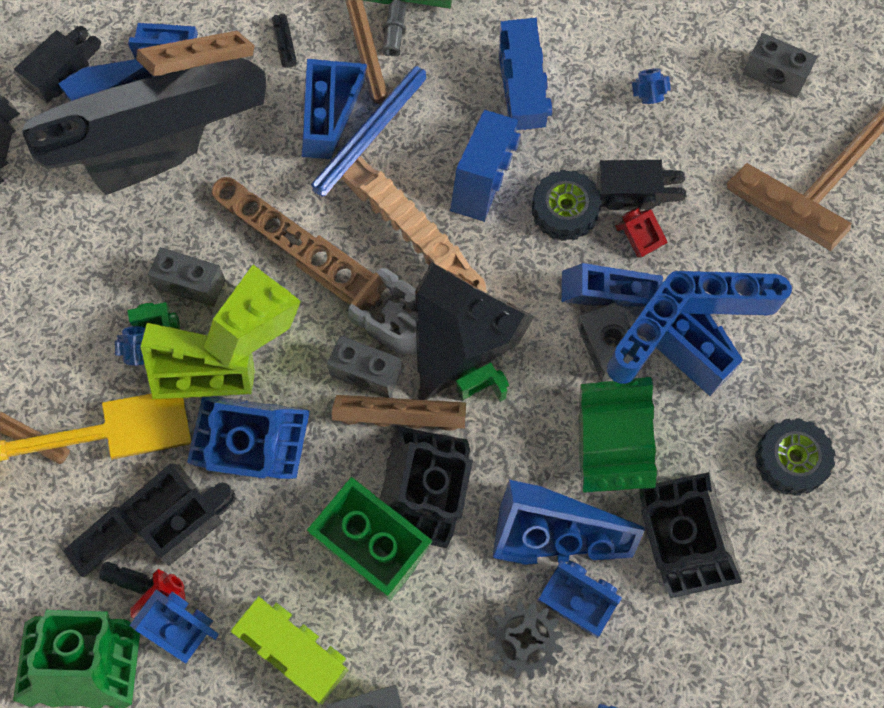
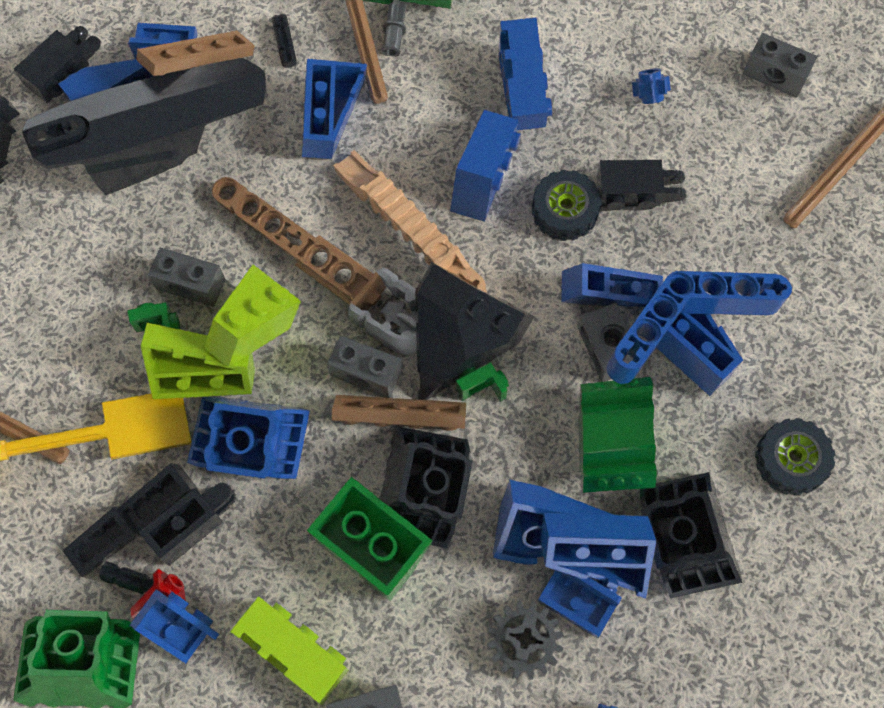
(129, 345): blue gear -> none
(368, 131): blue axle -> none
(600, 547): none -> blue wedge
(642, 231): red bracket -> none
(789, 206): medium nougat plate -> none

